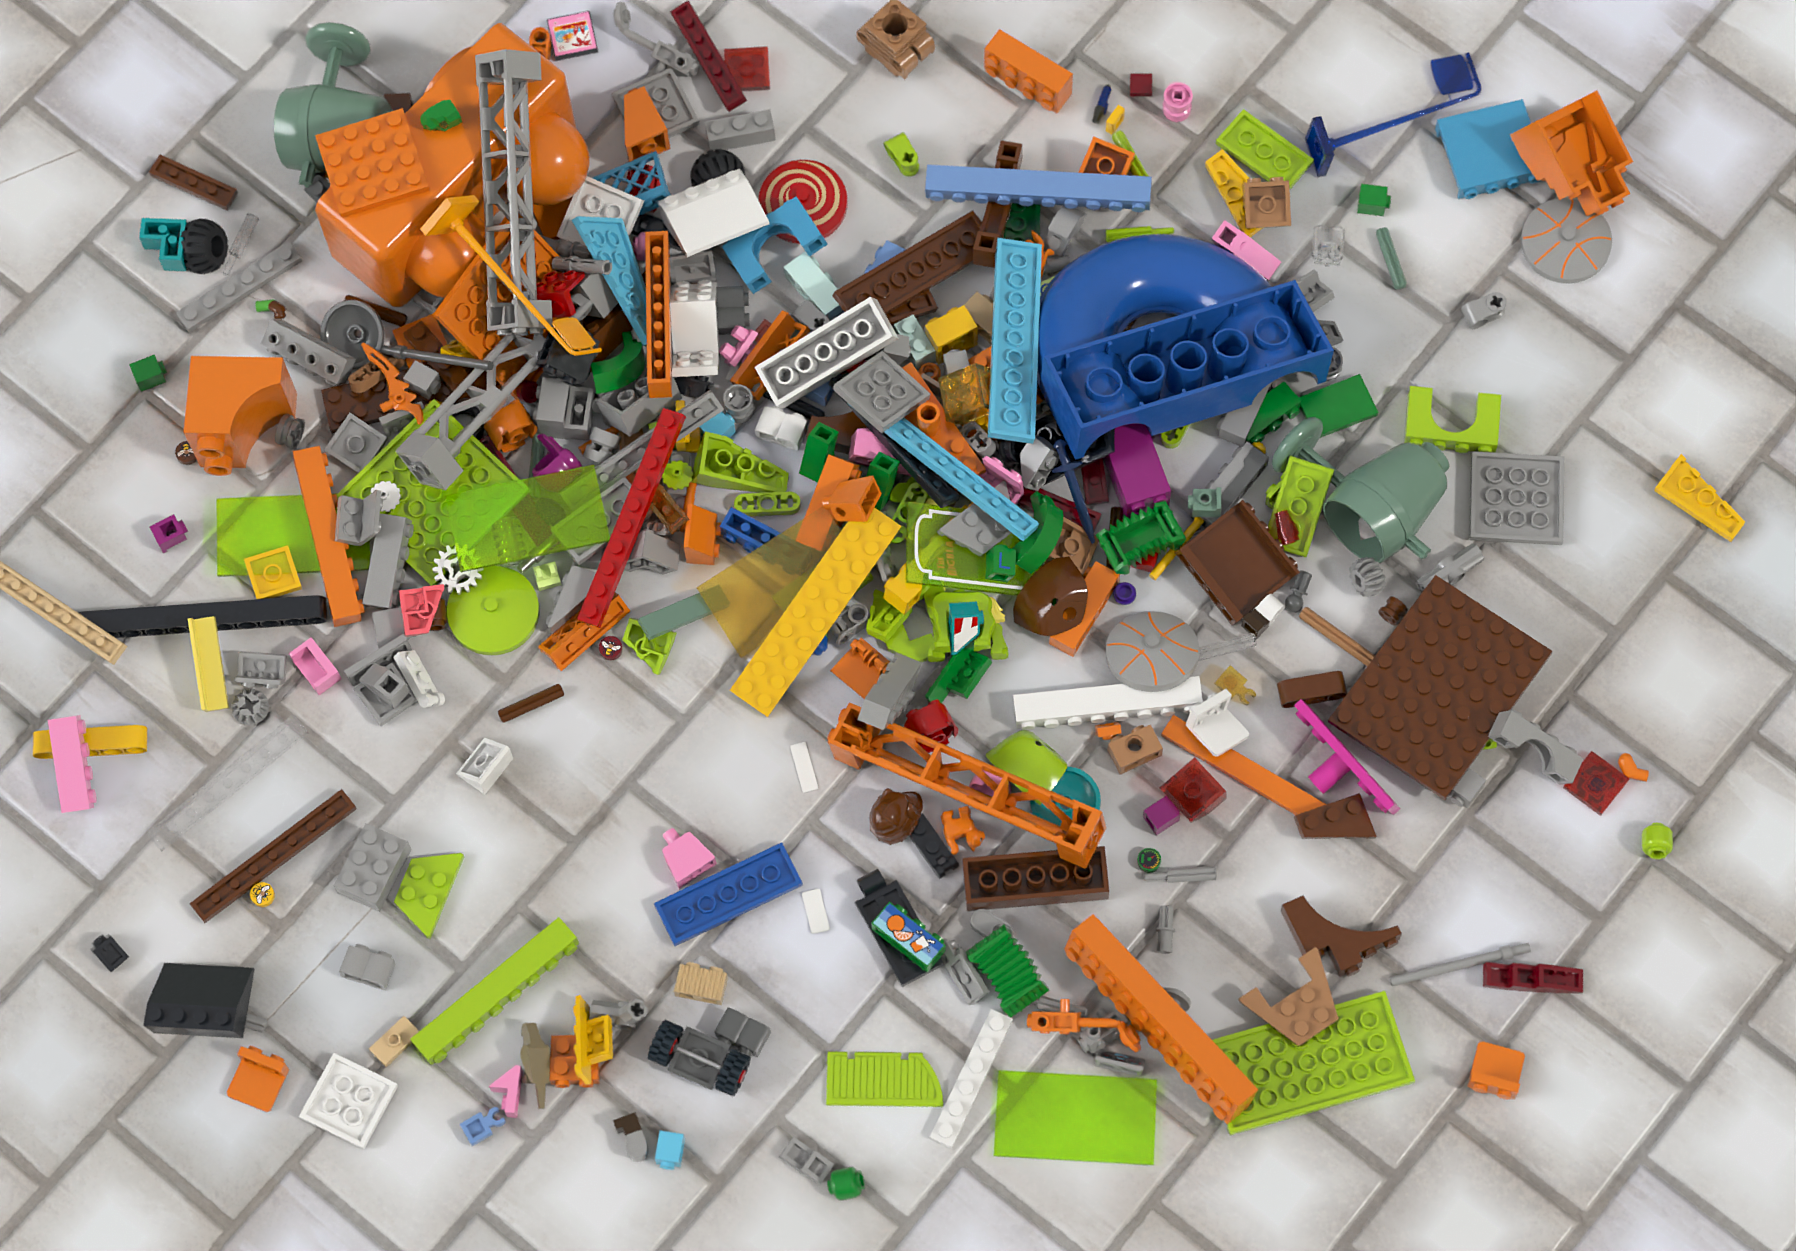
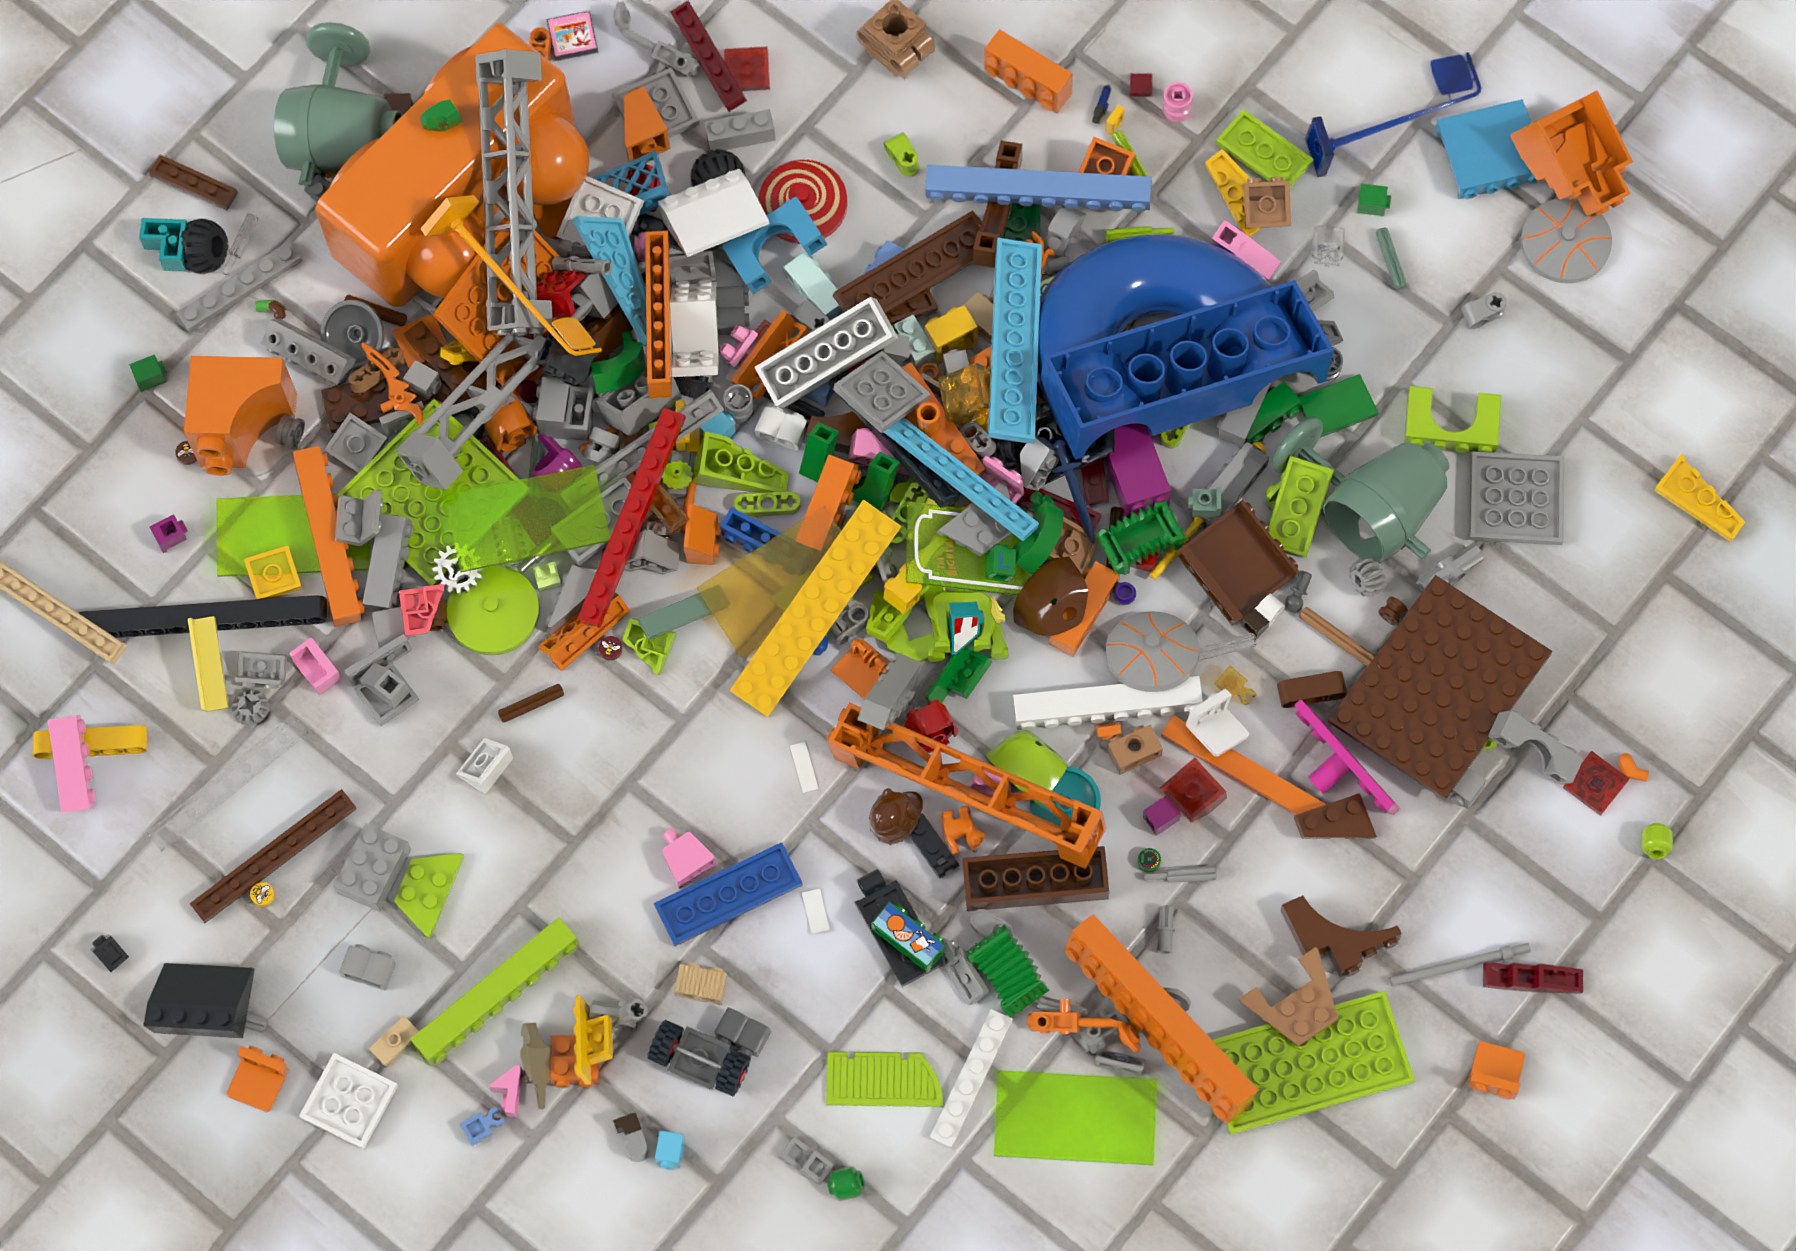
(372, 162): orange plate -> none
(389, 494): white piece -> none
(403, 352): dark grey bar -> none
(418, 679): white plate -> none
(853, 499): orange torso -> none
(1286, 529): clear red cone -> none

